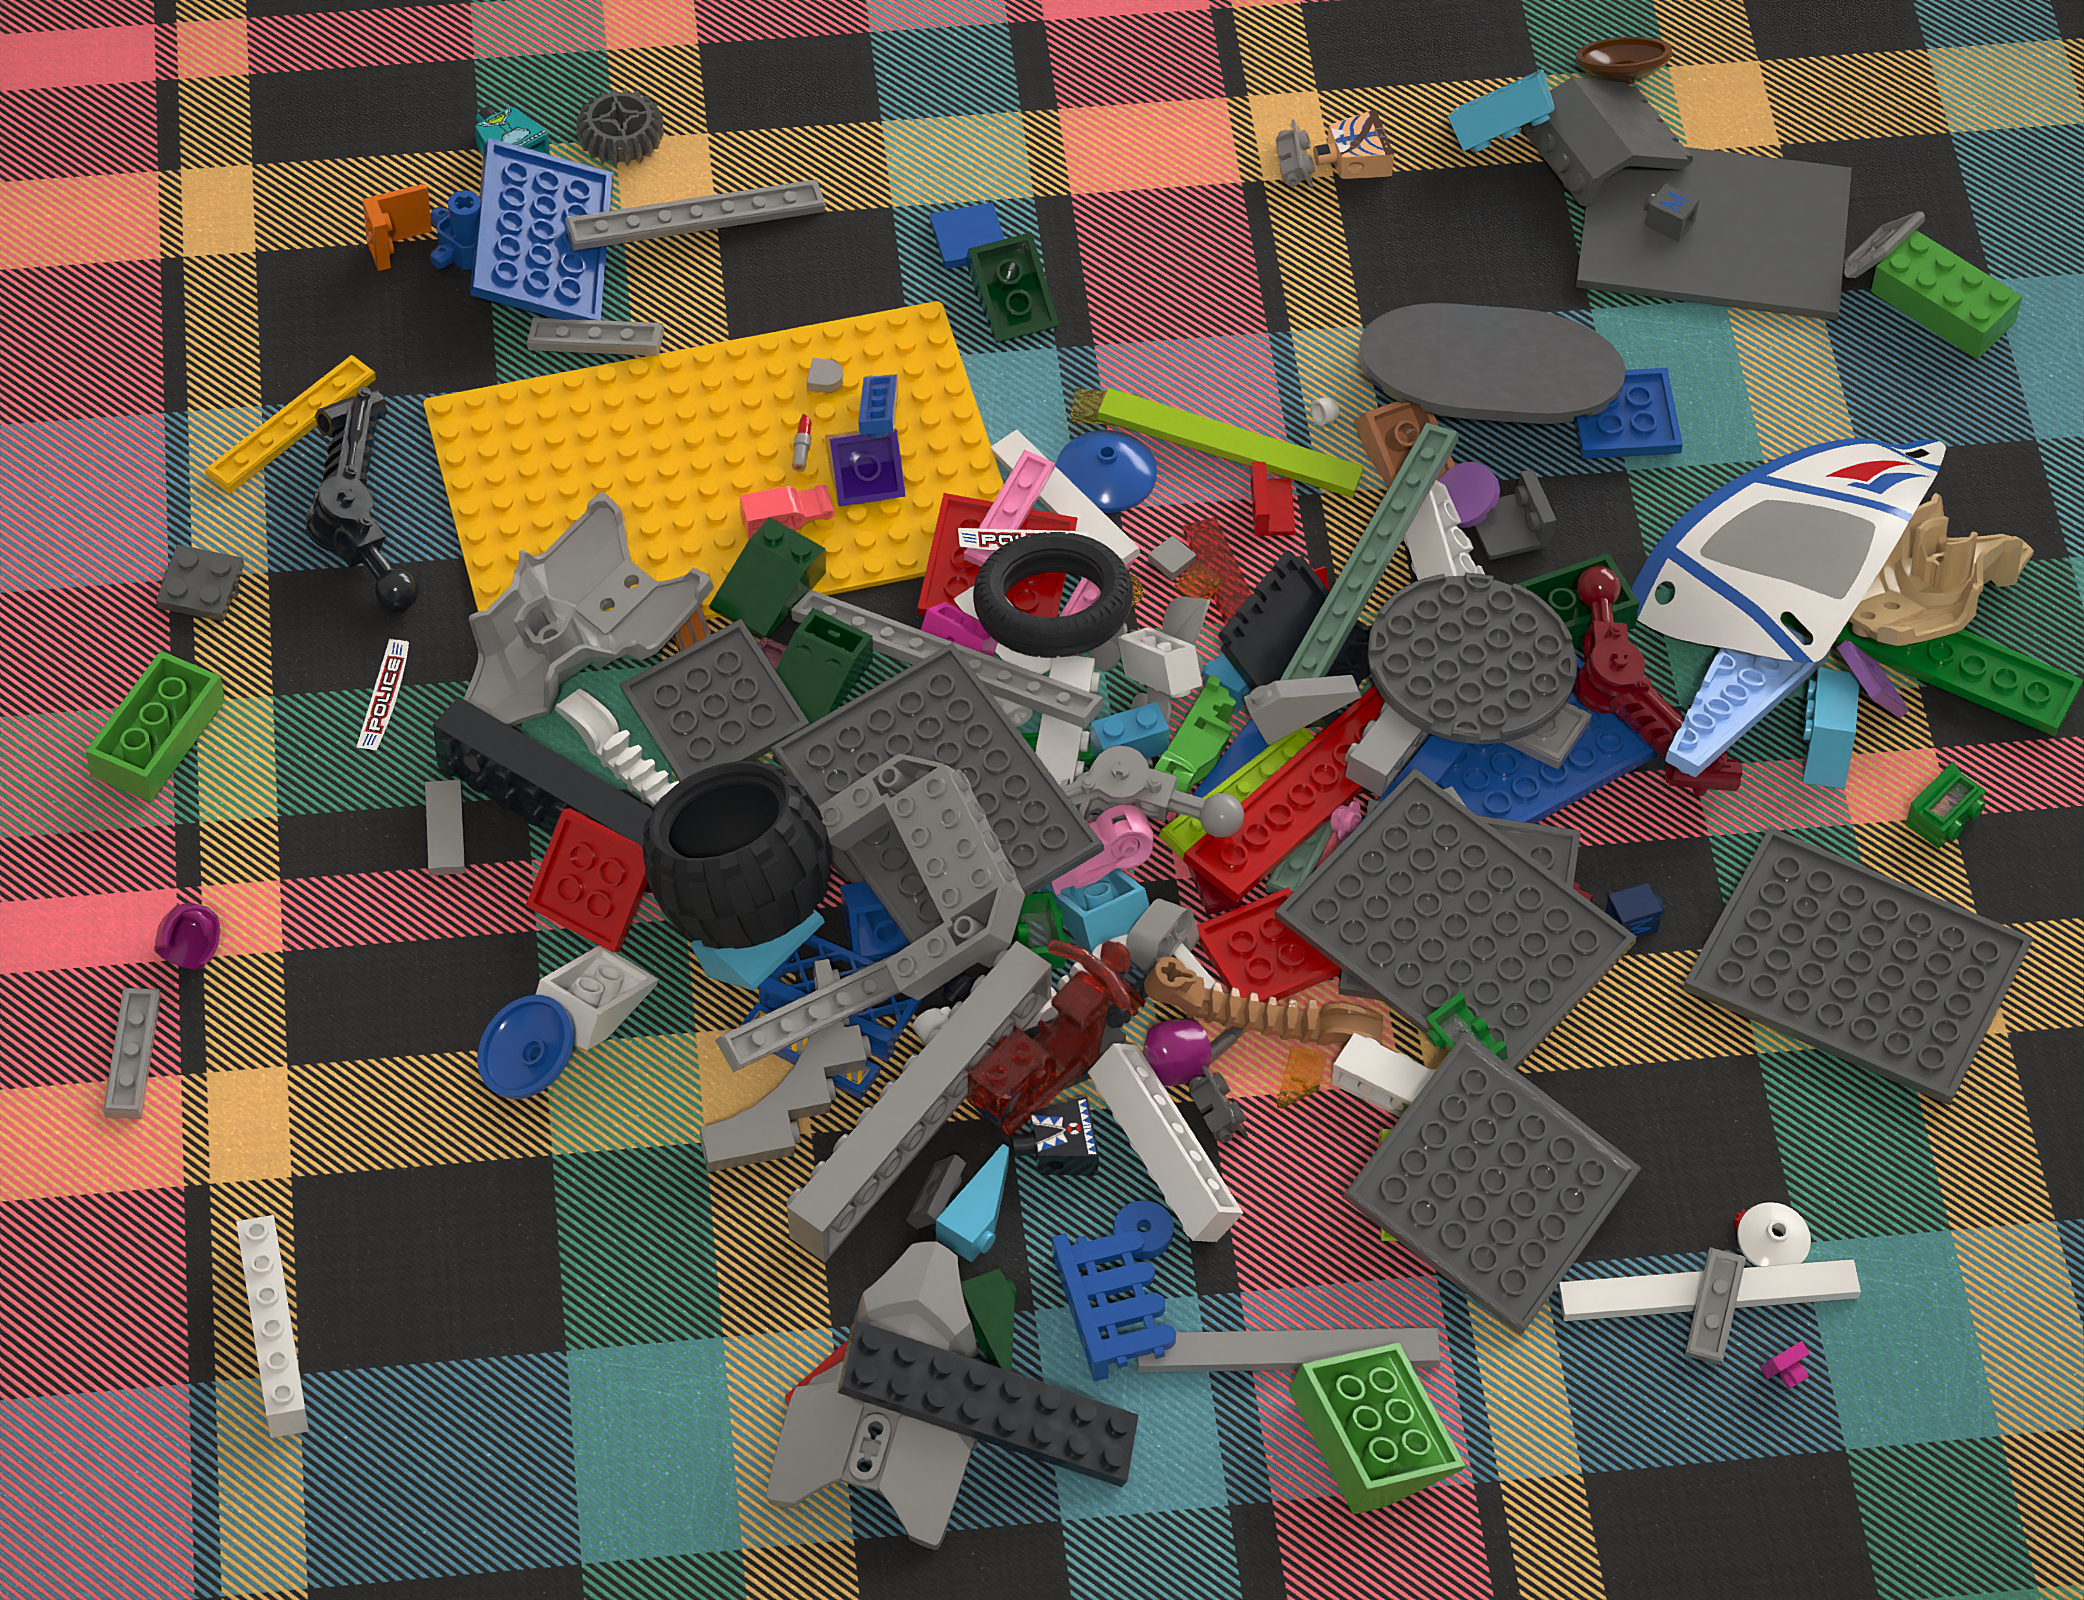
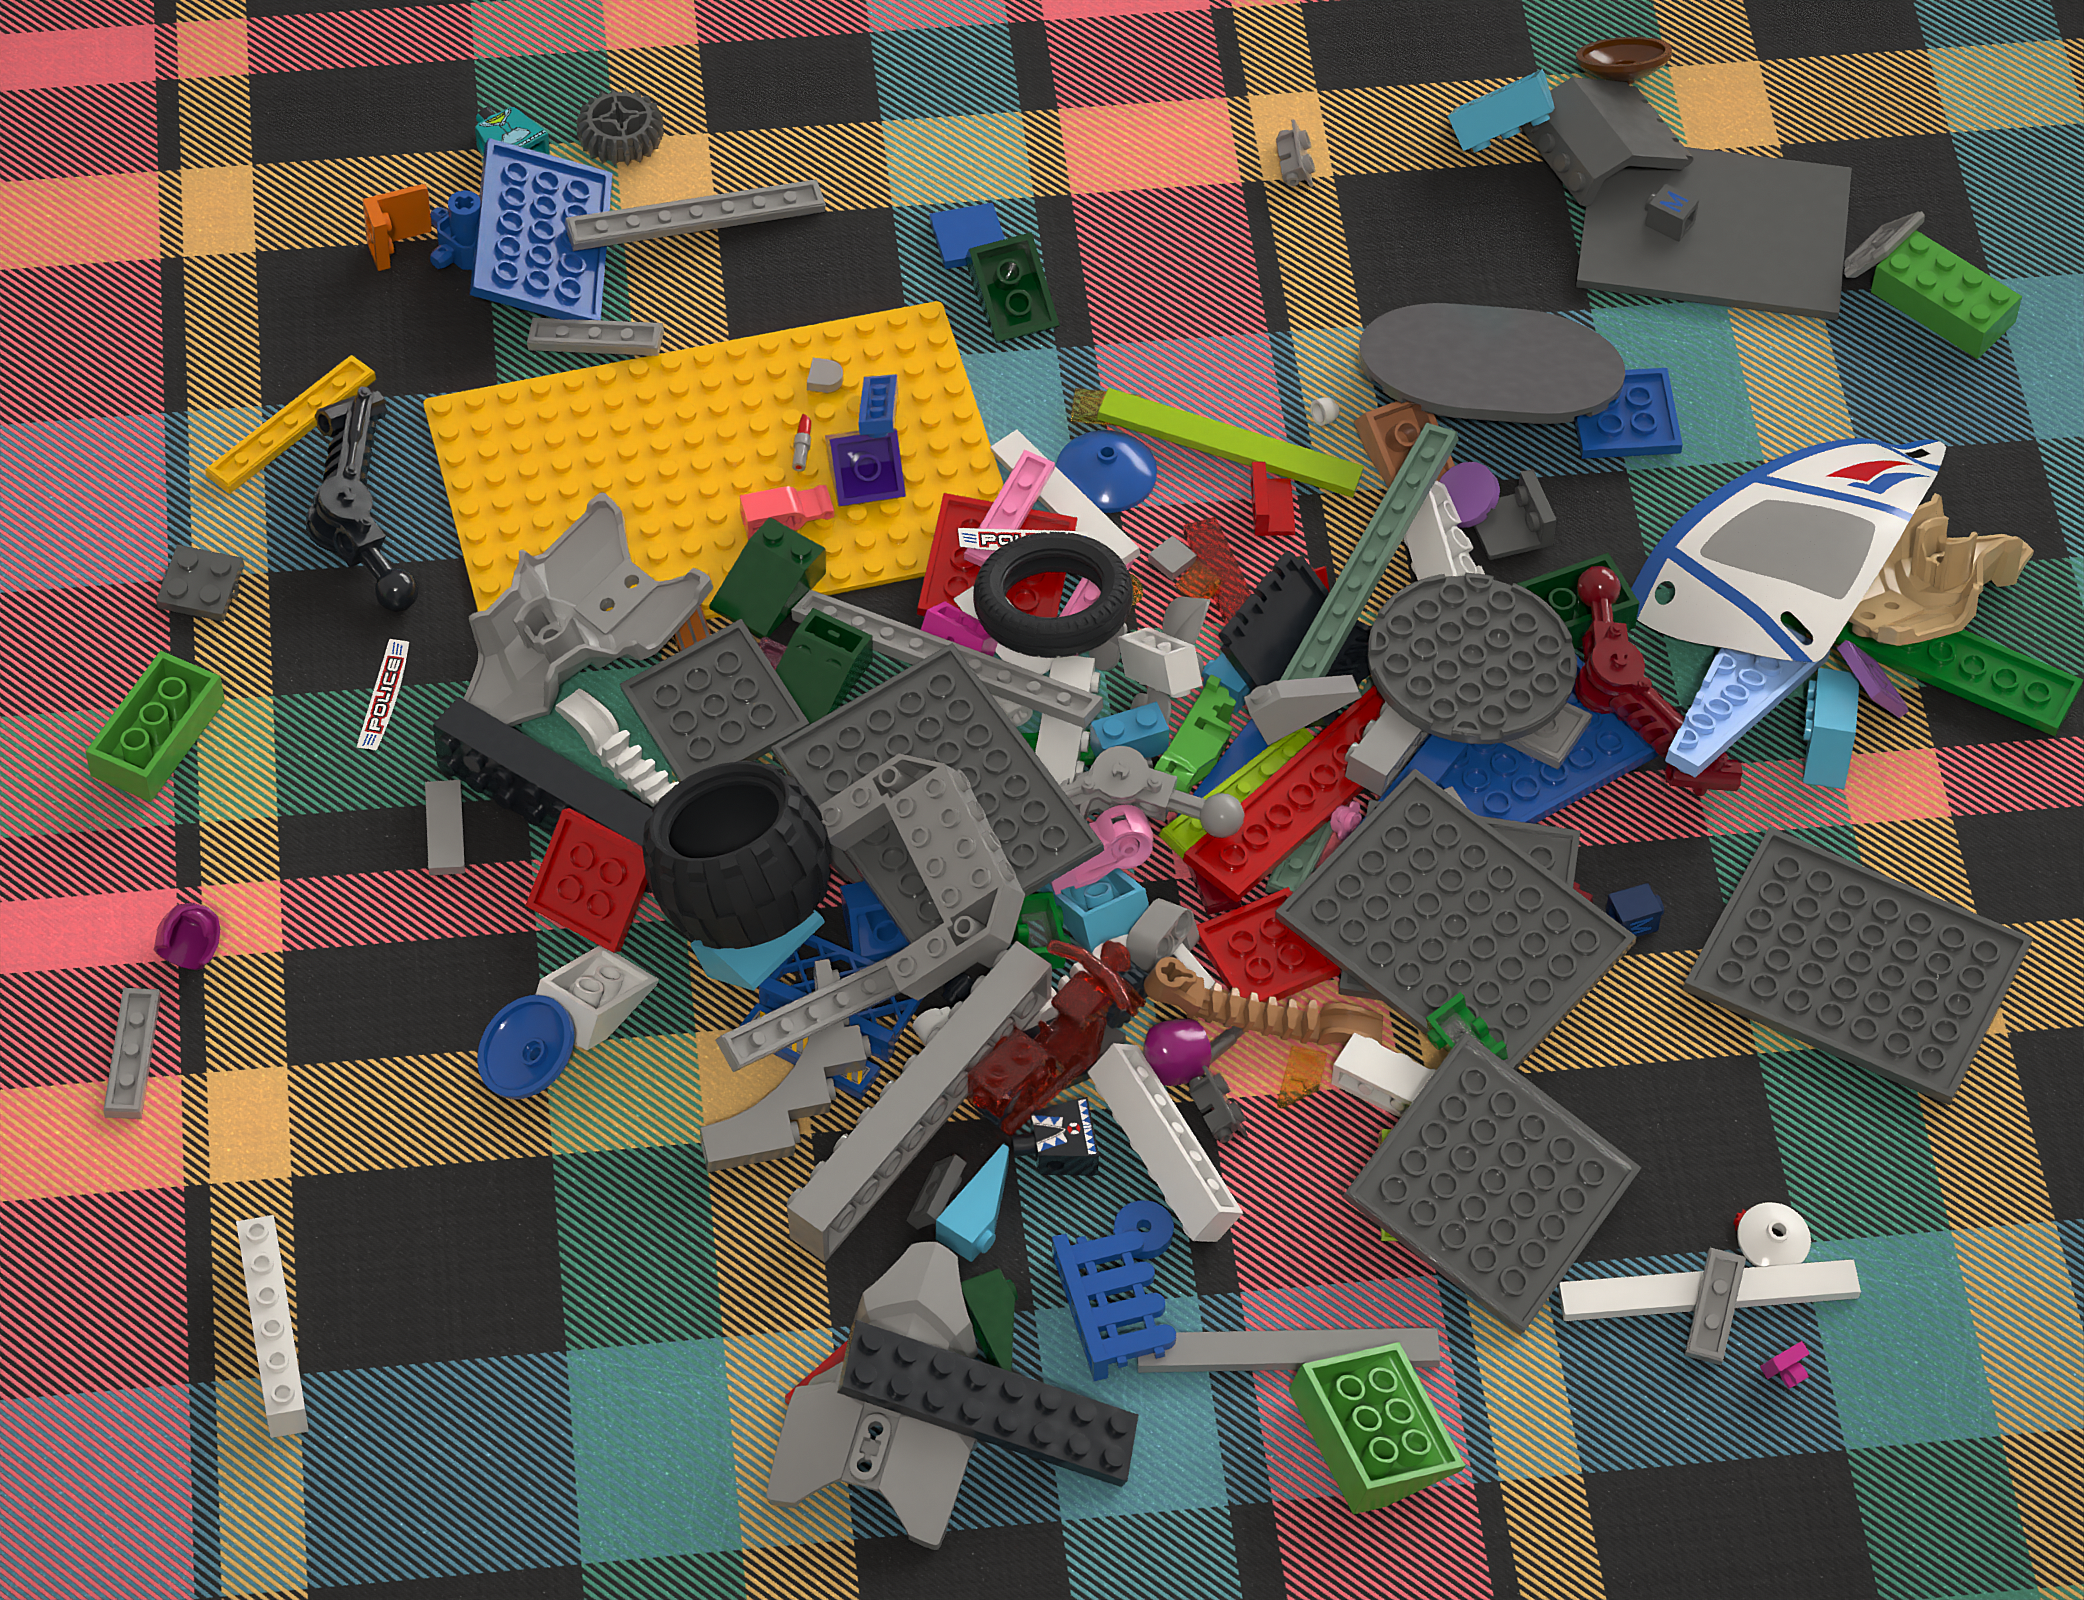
(1357, 148): light nougat torso -> none
(1945, 807): green window -> none

